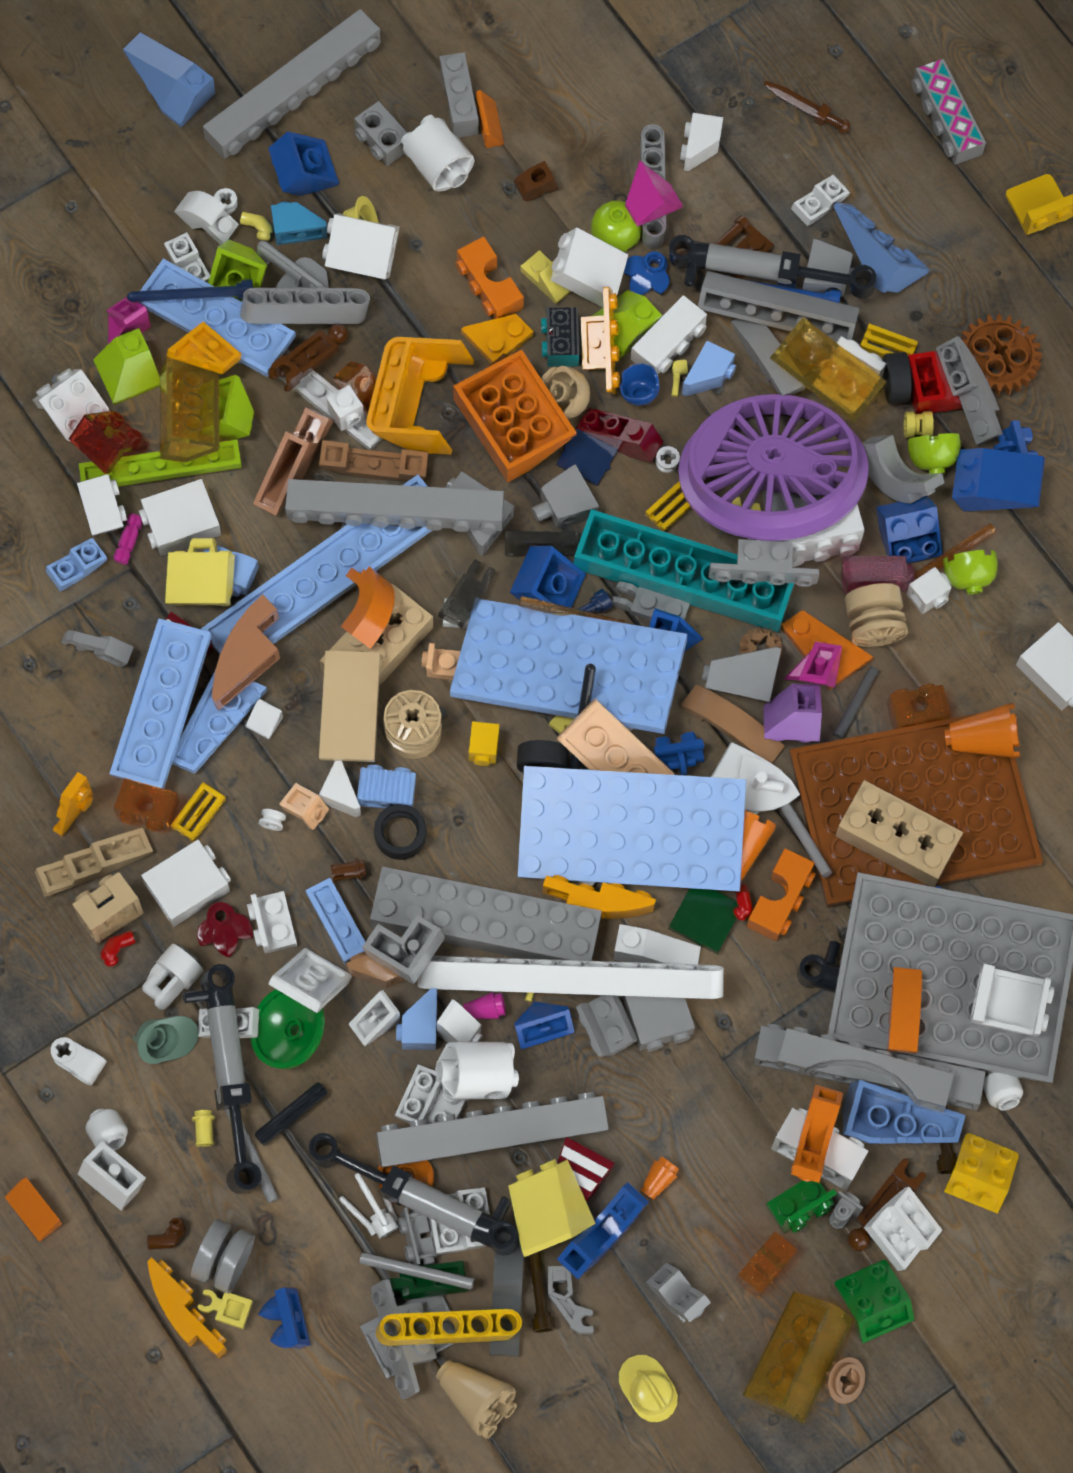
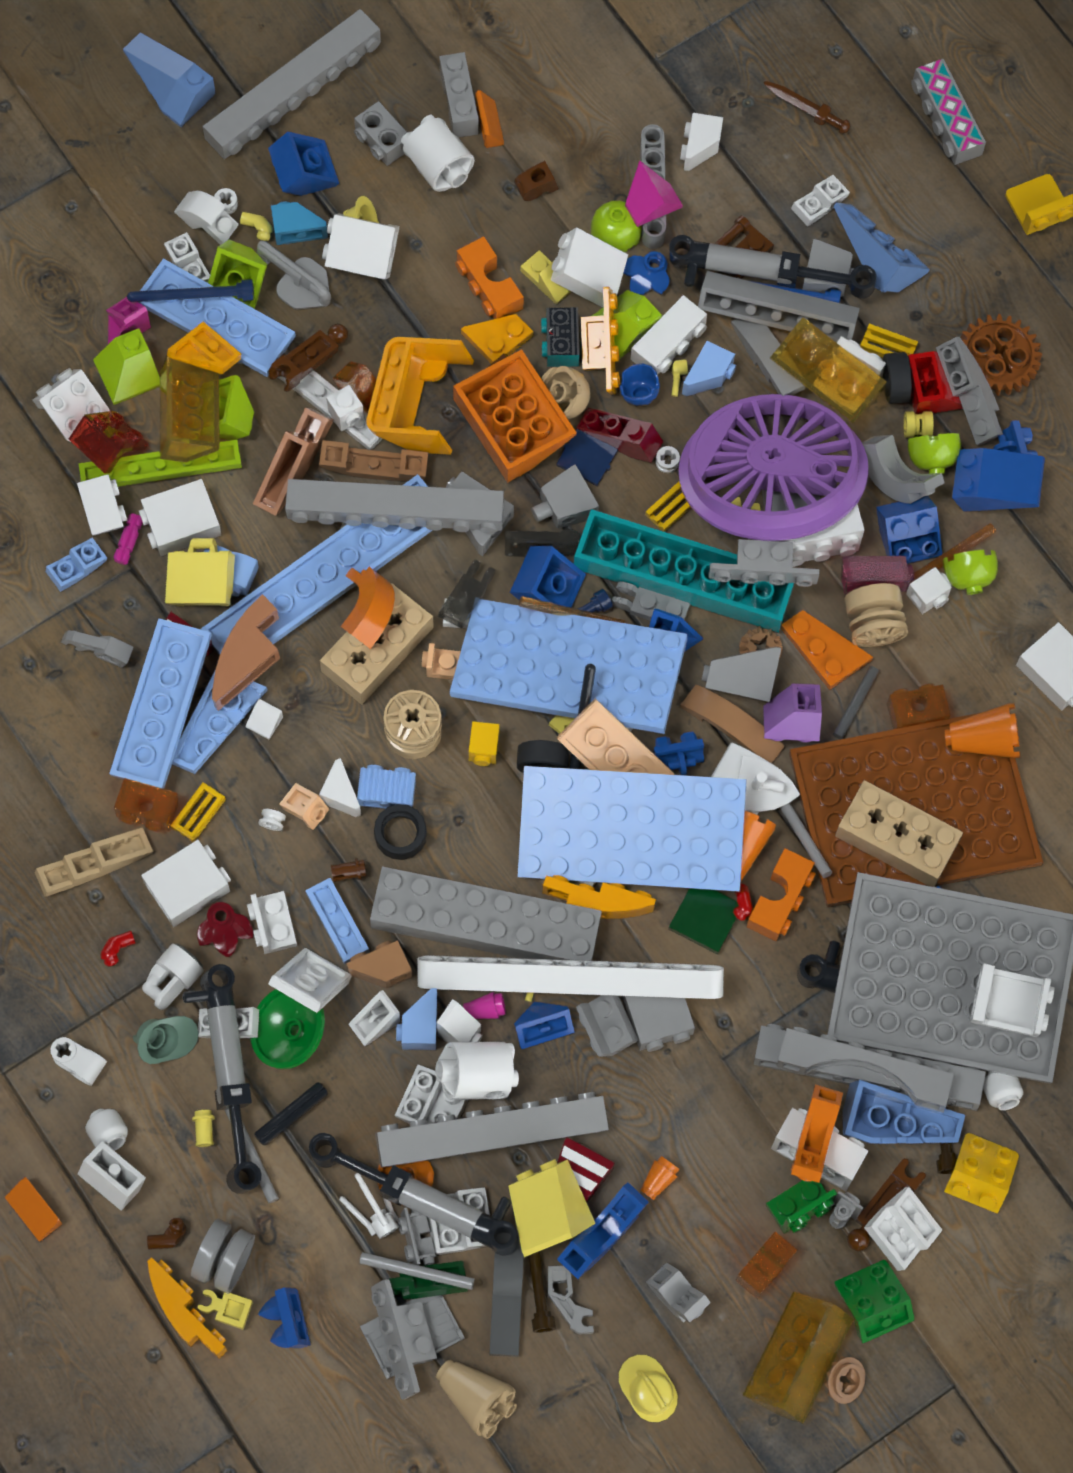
(73, 800): light orange wing -> none
(107, 907): tan piece -> none
(304, 305): light grey beam -> none
(350, 706): tan tile -> none
(407, 954): light grey brick -> none
(461, 1321): yellow beam -> none
(648, 946): white slope -> none
(818, 666): dark pink slope -> none
(904, 1010): orange slope -> none

